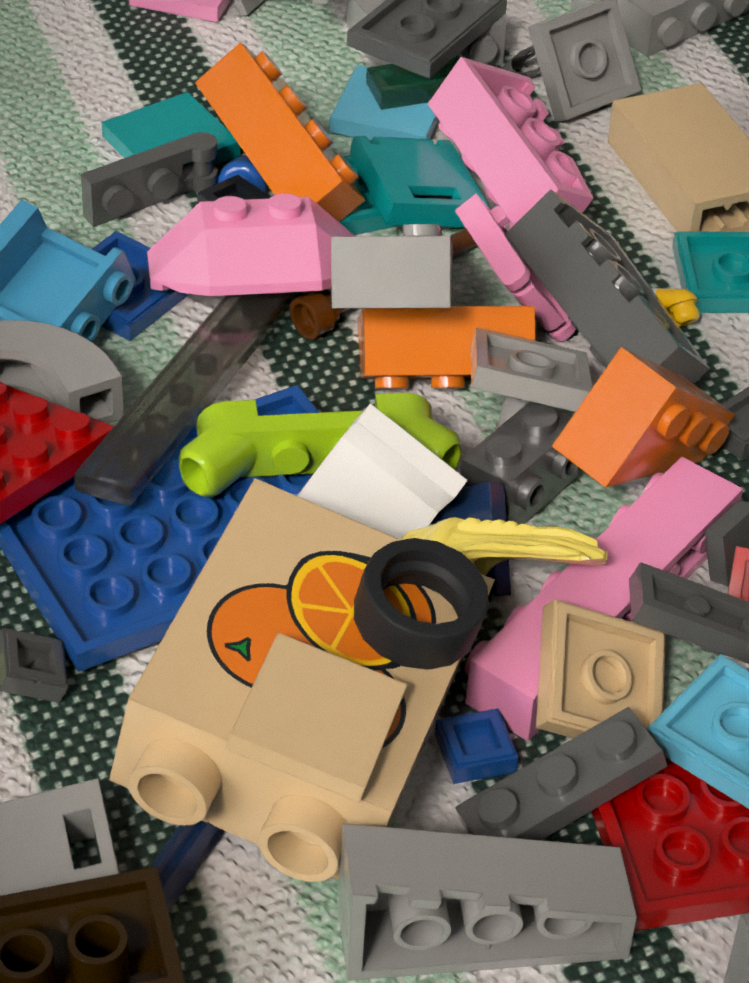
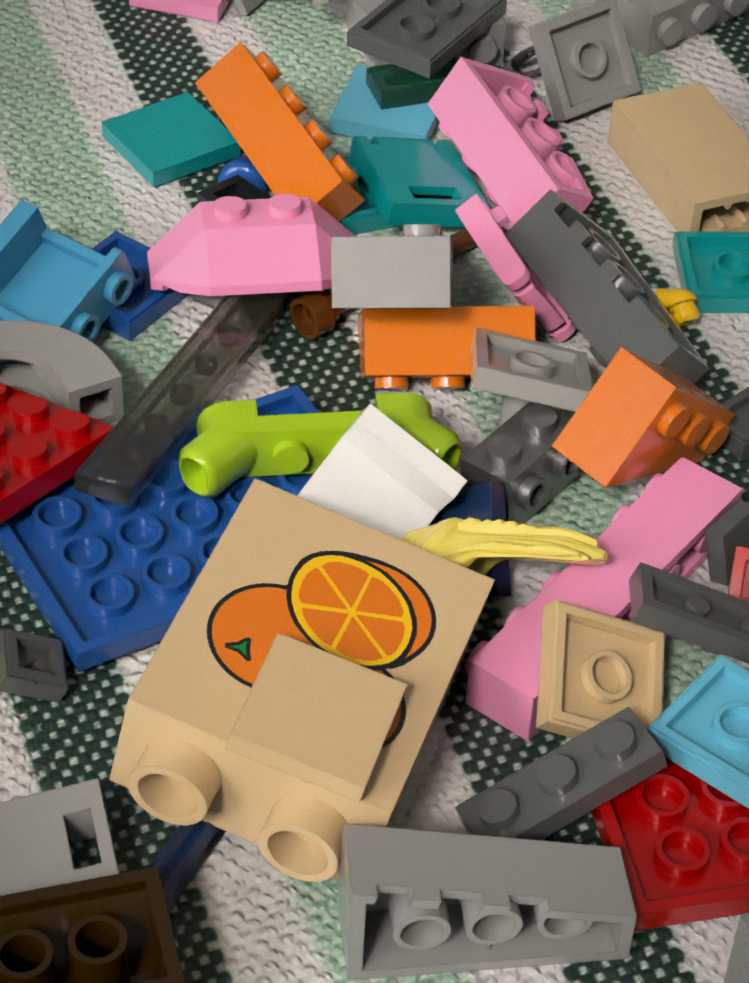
(149, 178): dark grey plate -> none
(404, 638): black tyre -> none
(476, 746): blue tile -> none

